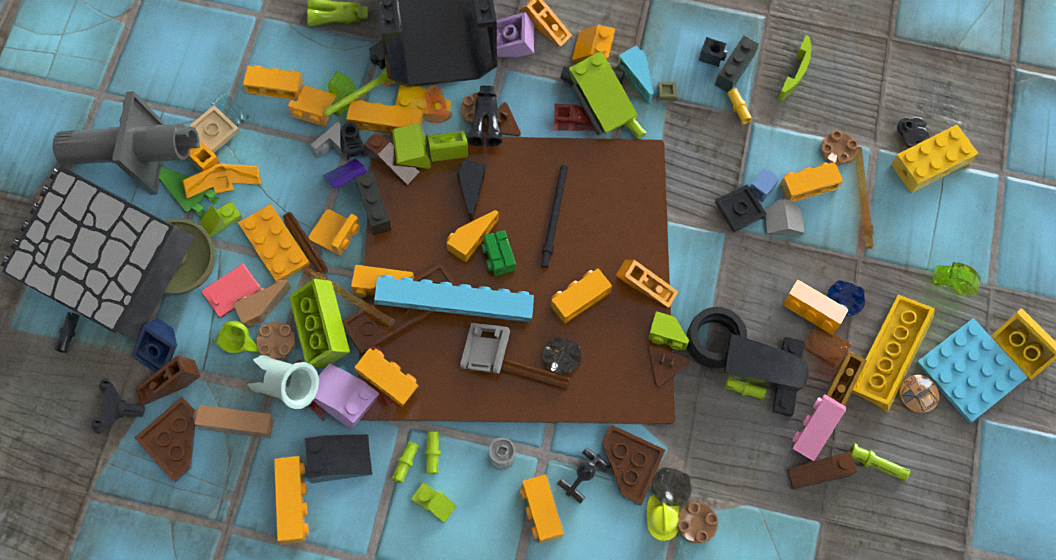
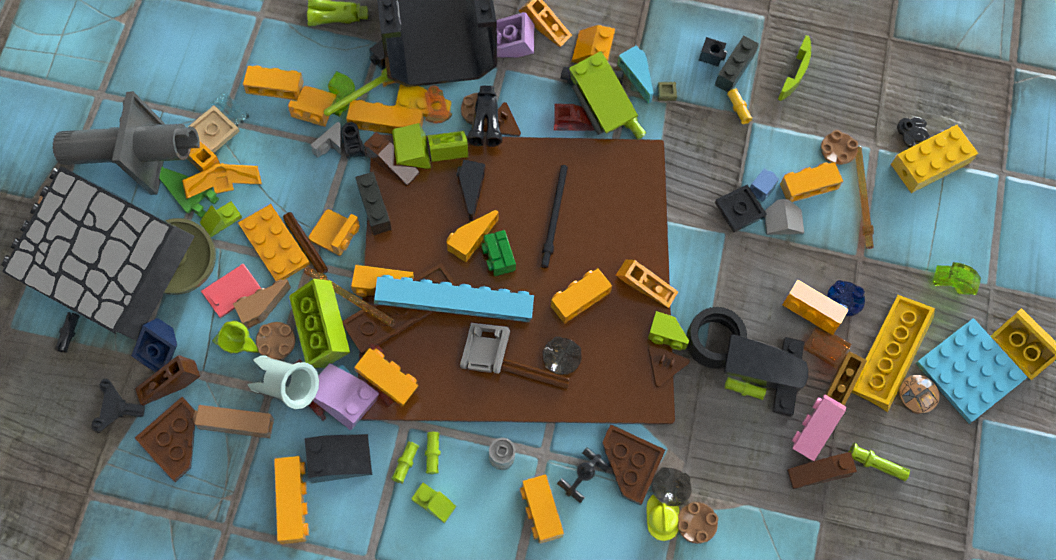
(344, 173): dark purple tile -> none

